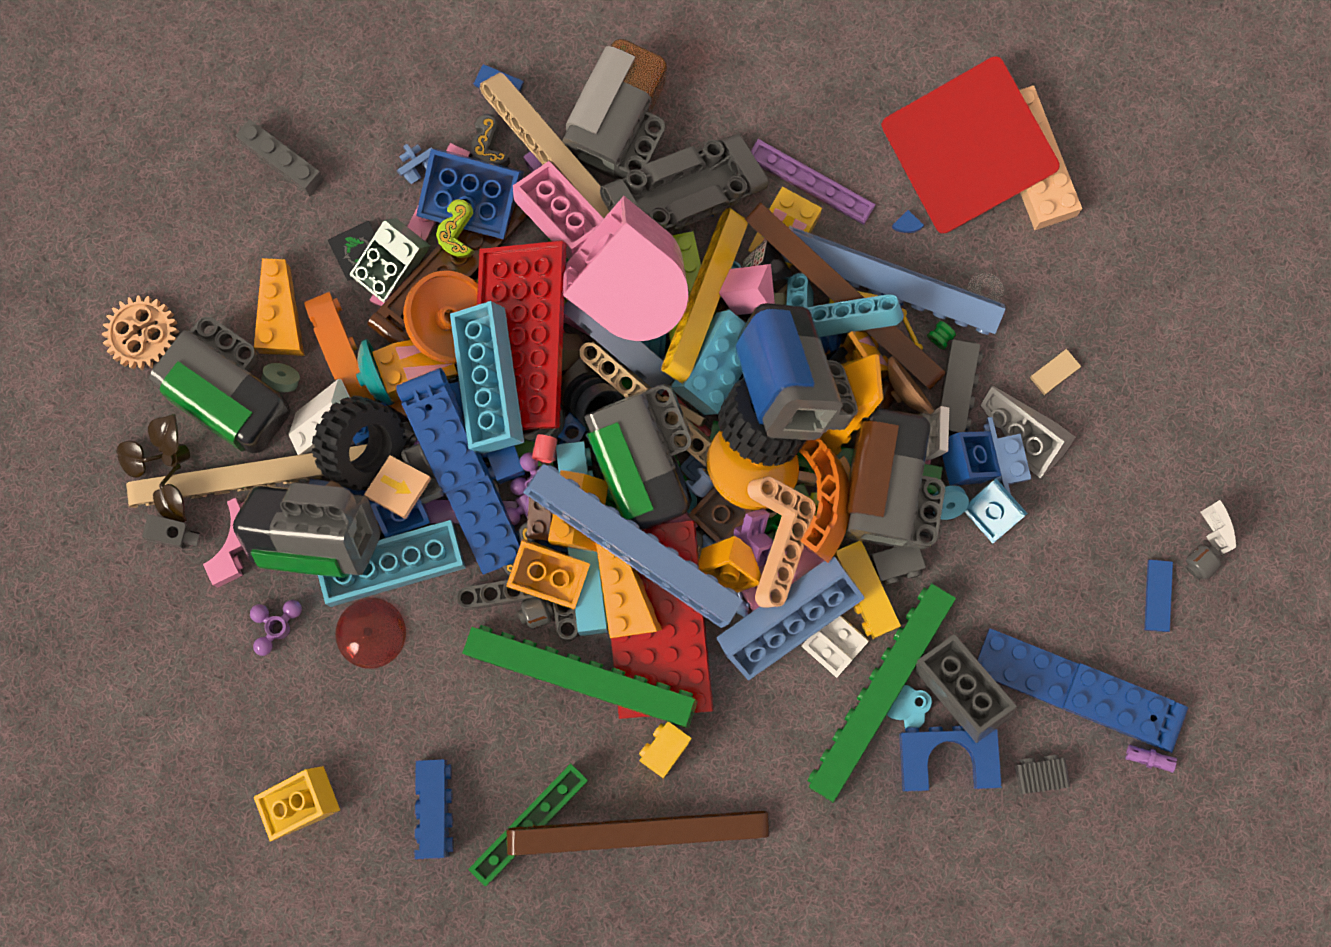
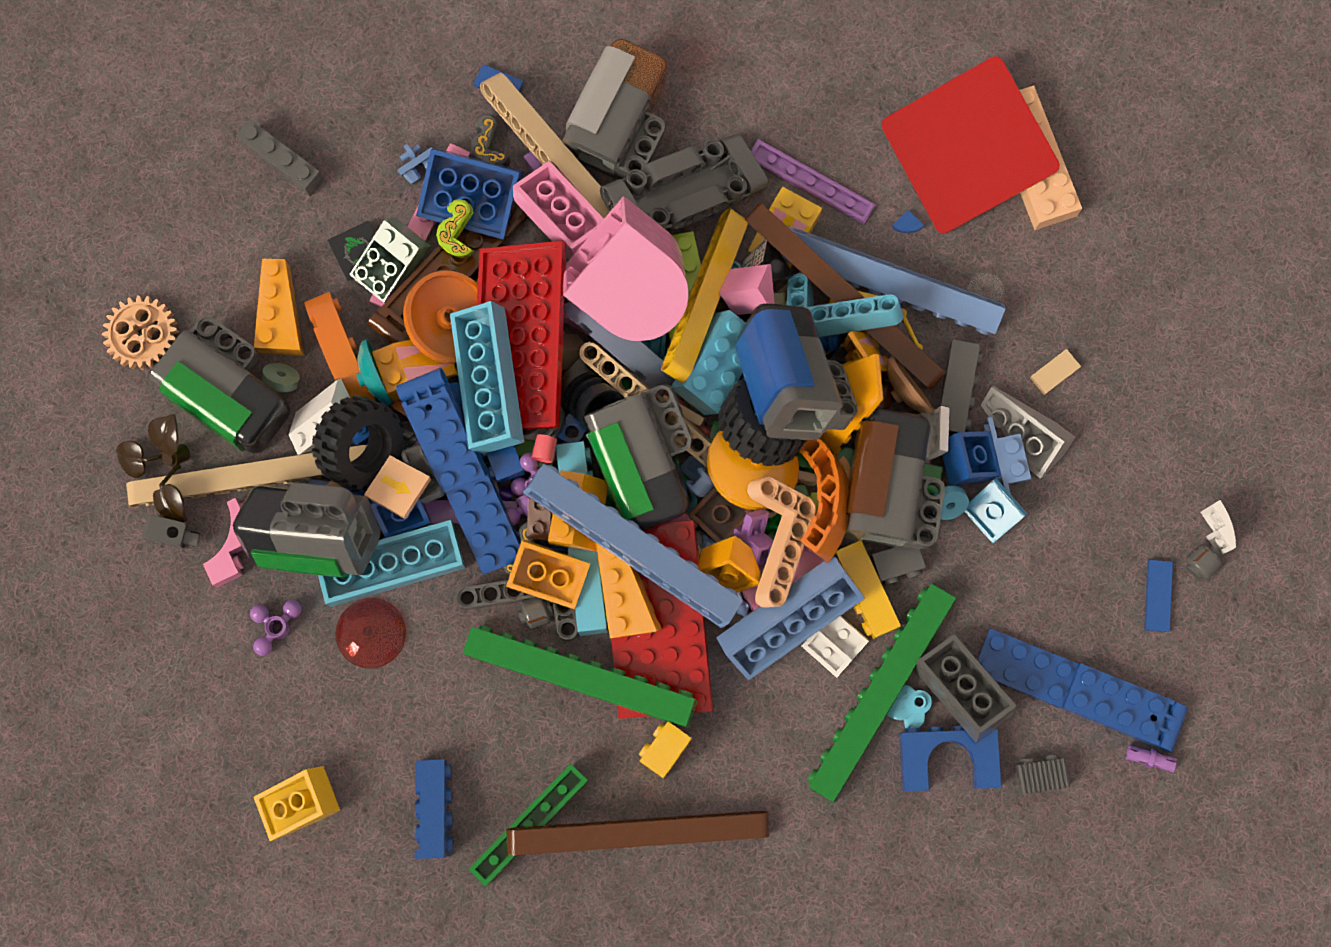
(506, 494): none -> dark purple hand
(941, 335): green wheel -> none

